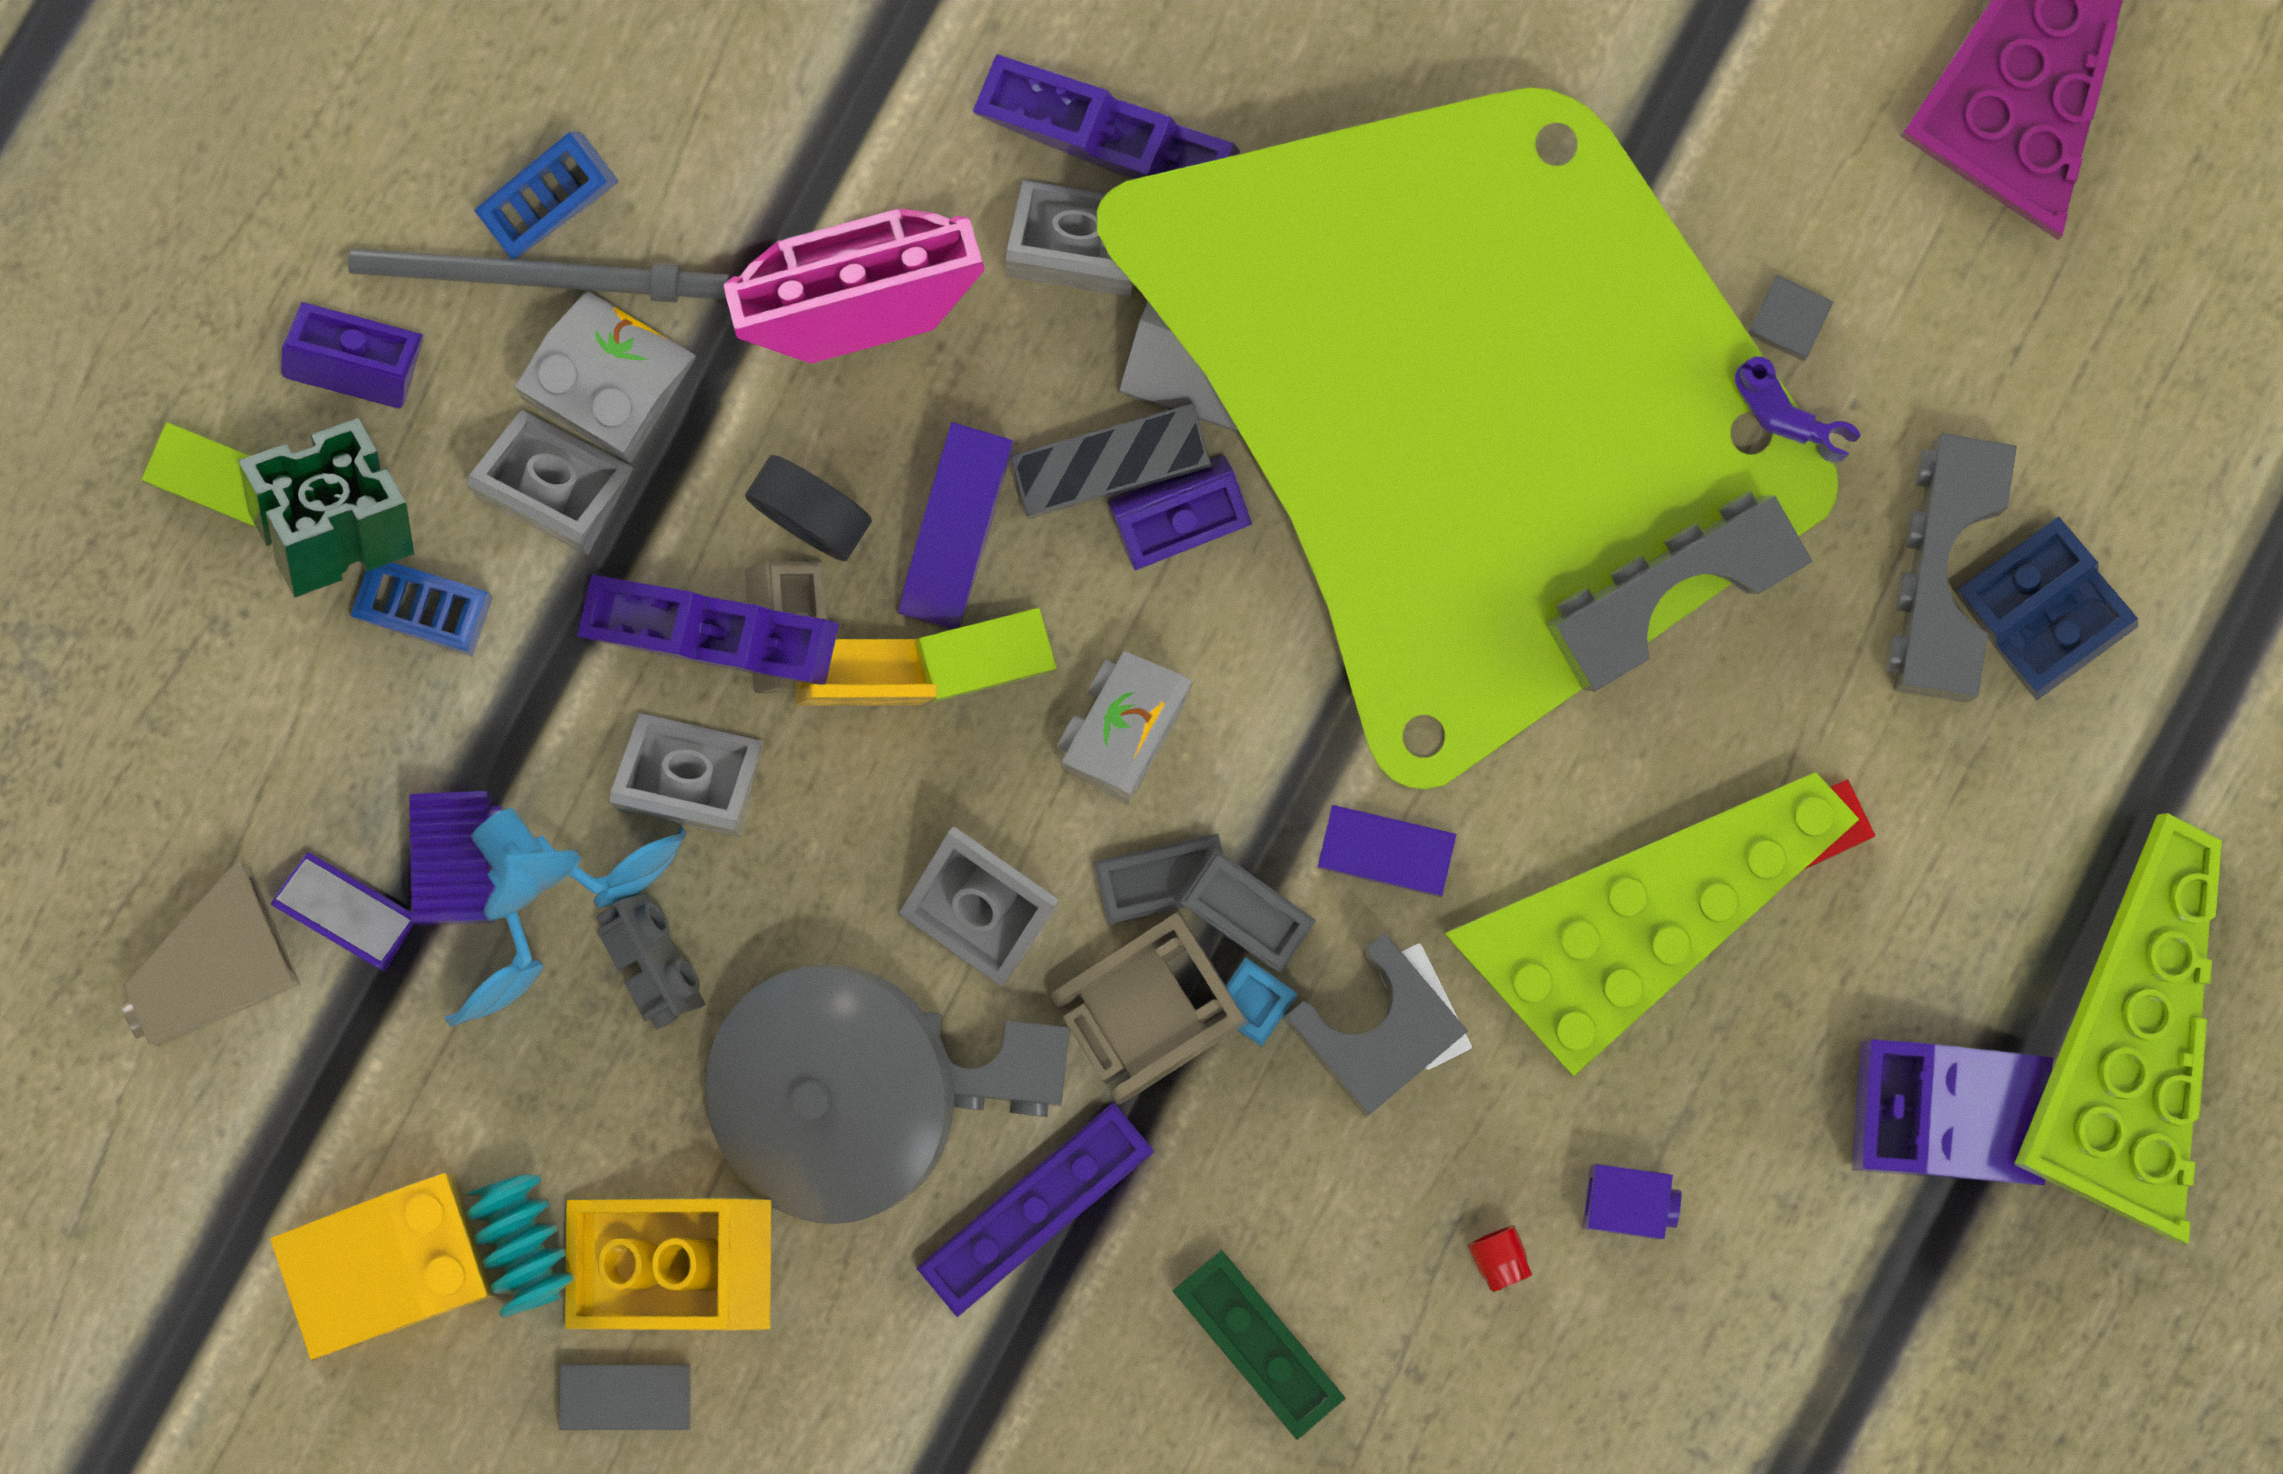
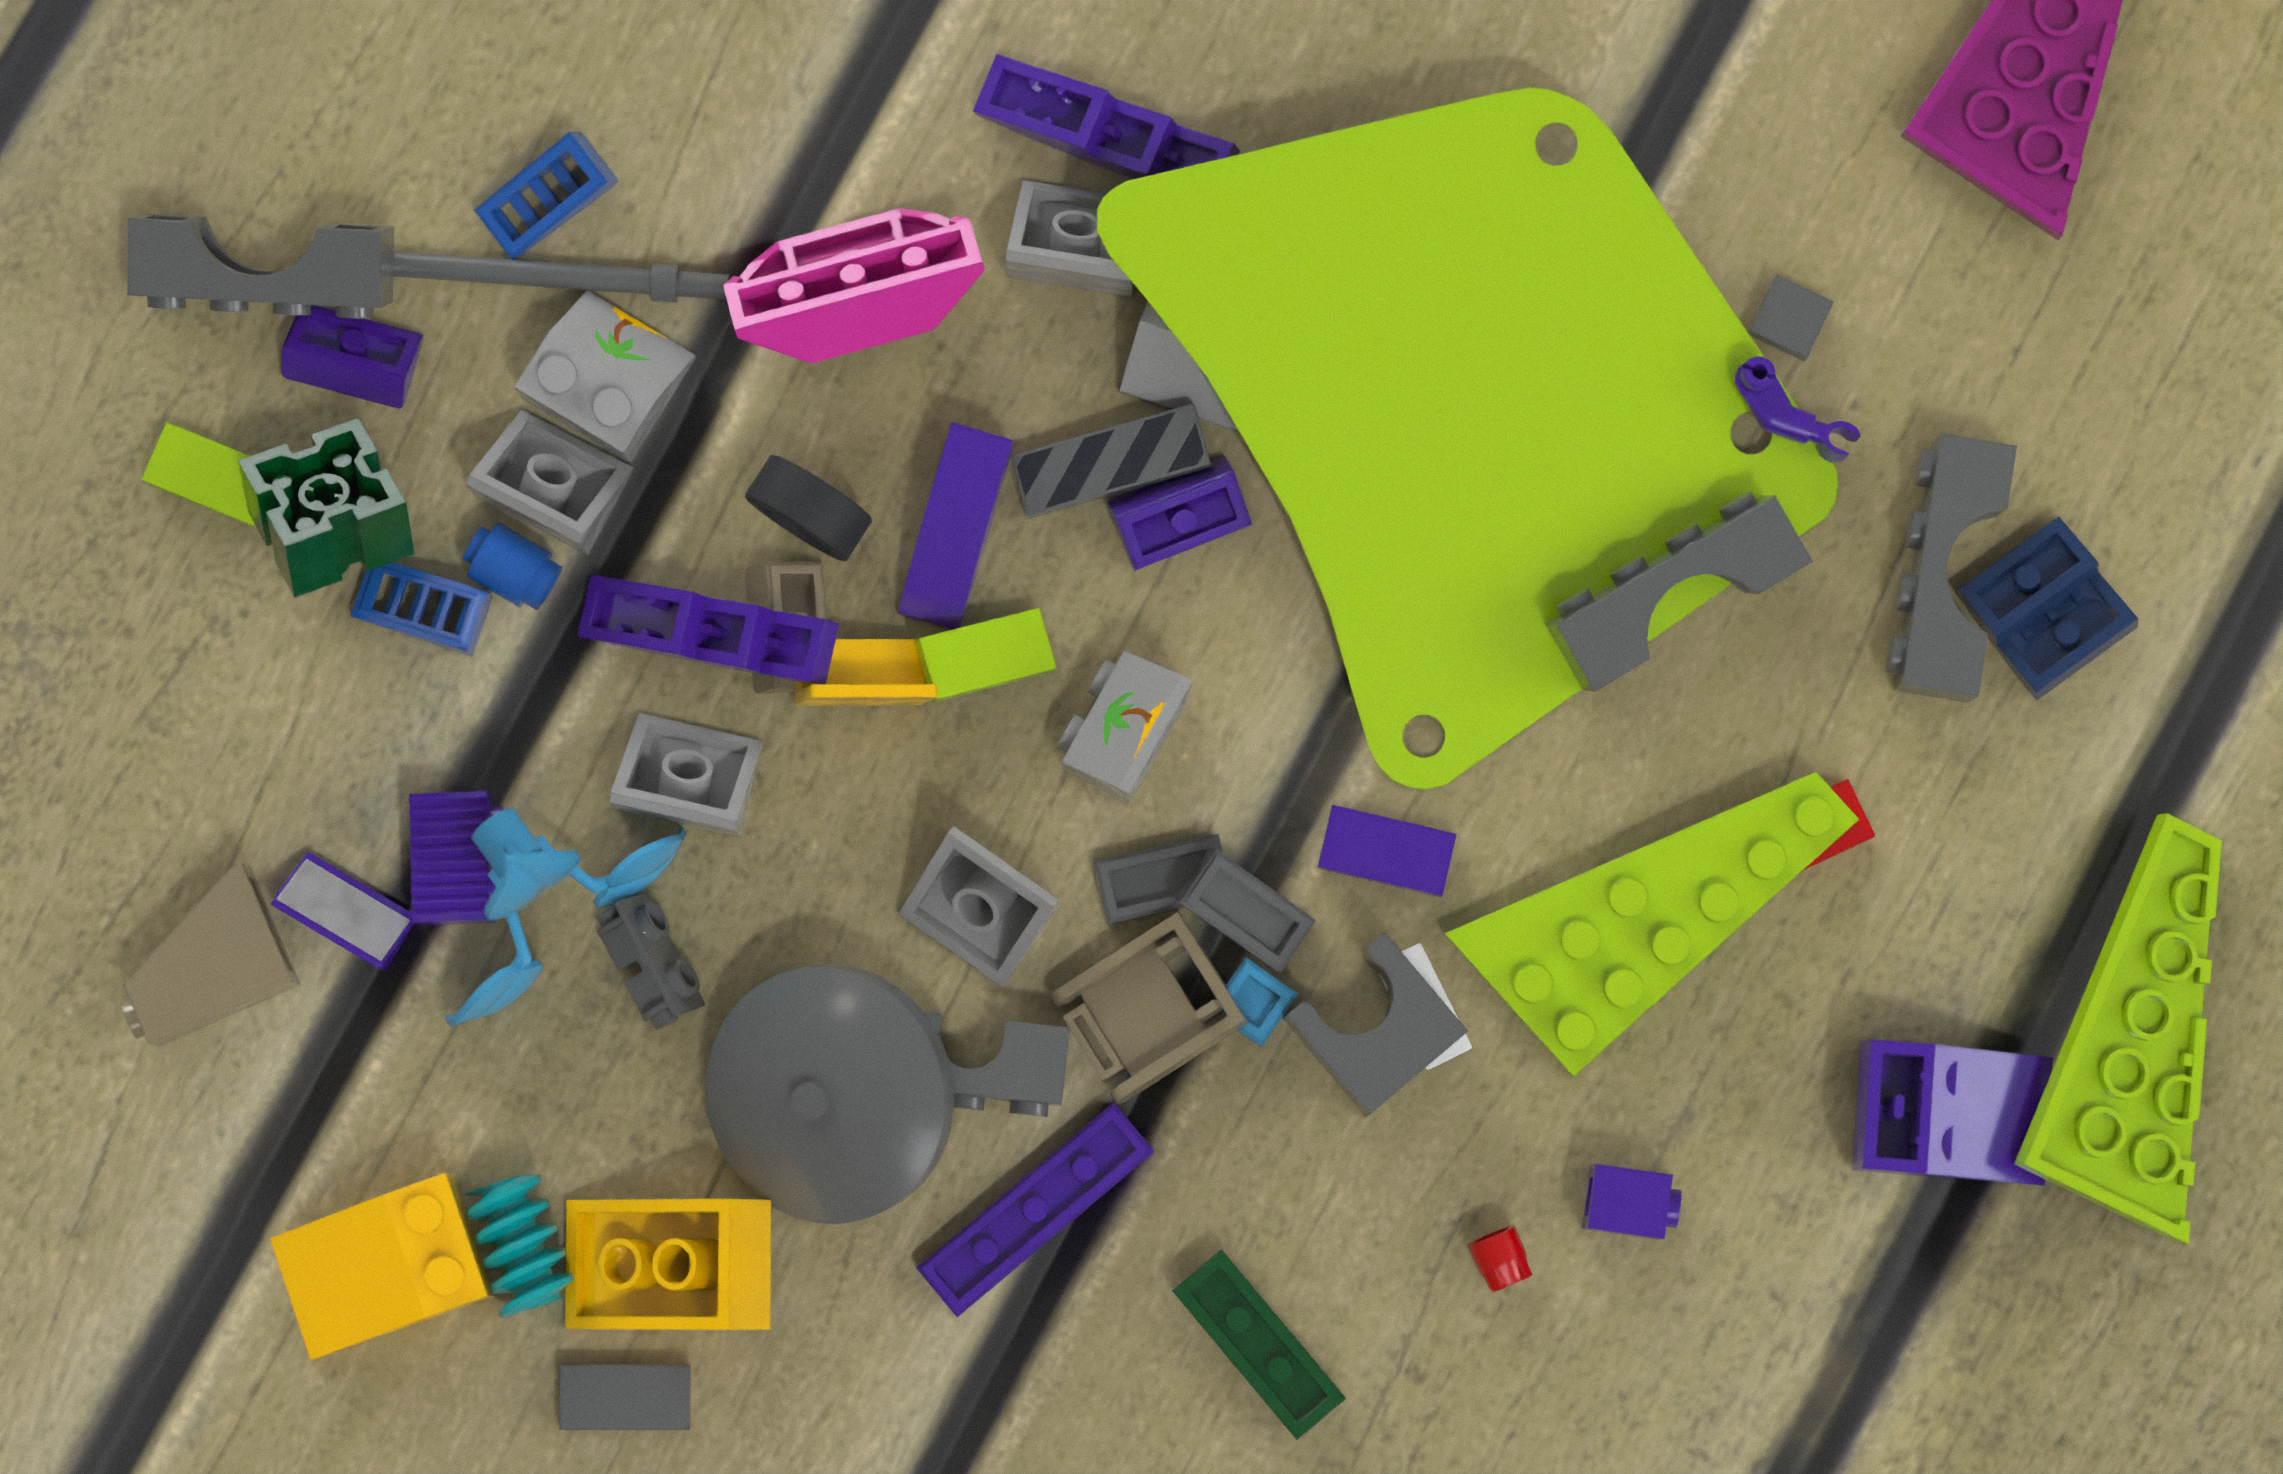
(182, 260): none -> dark grey arch
(511, 566): none -> blue brick

